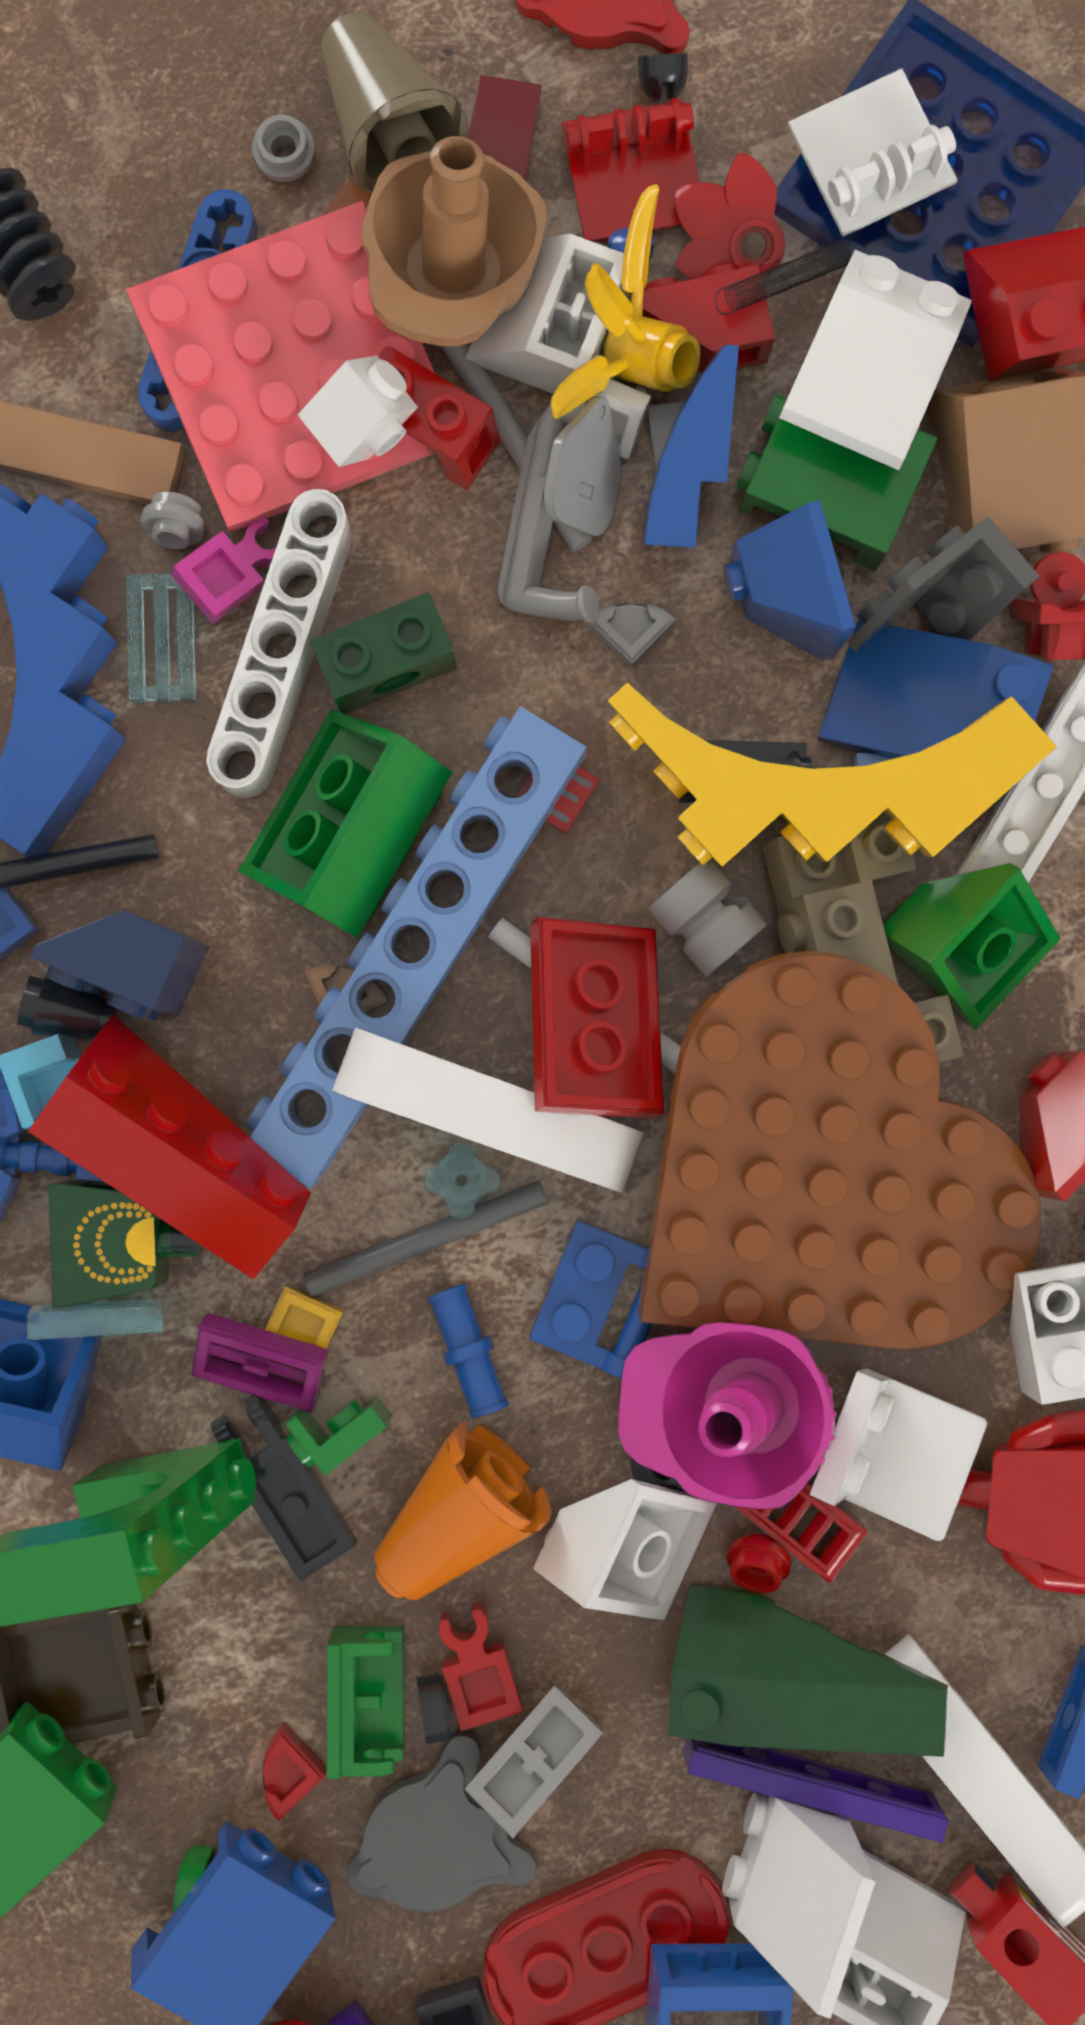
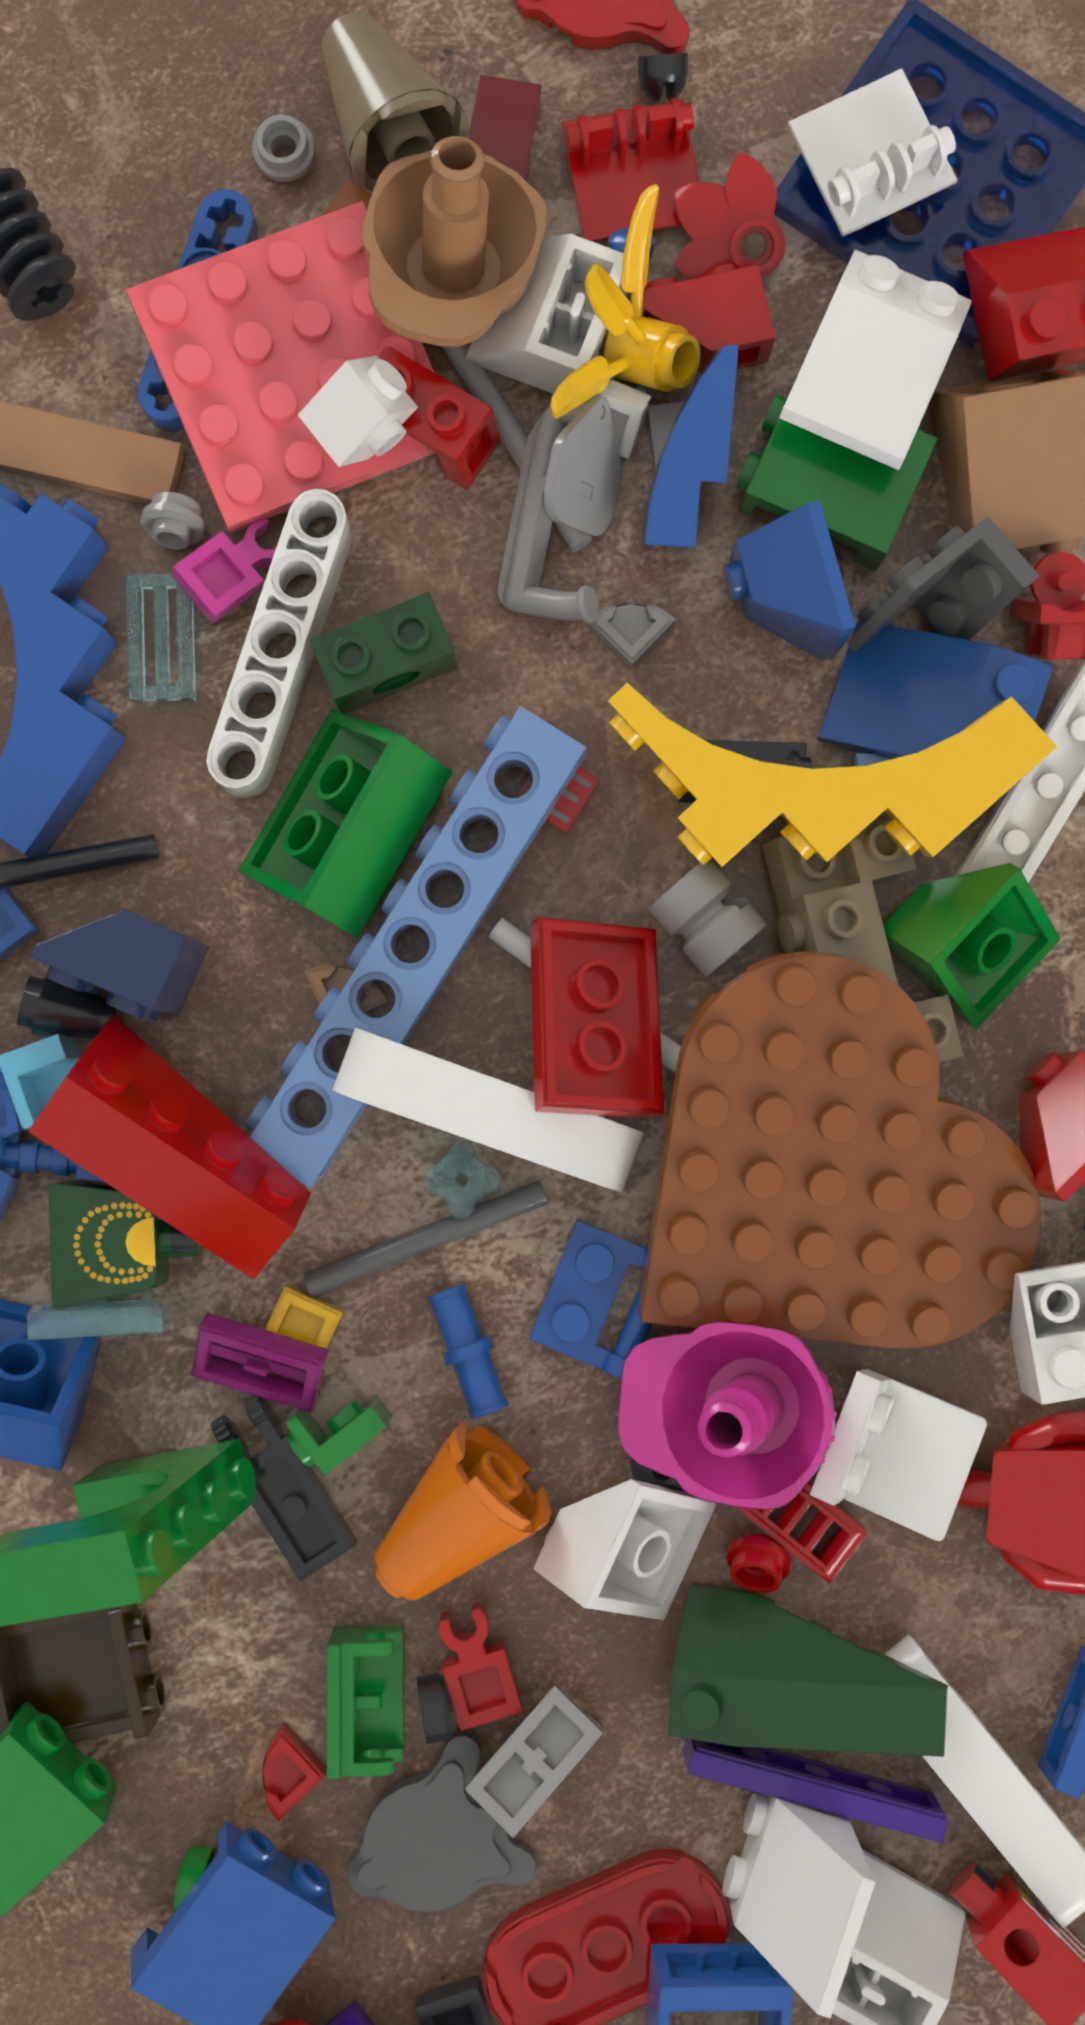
(763, 297): black piece -> none

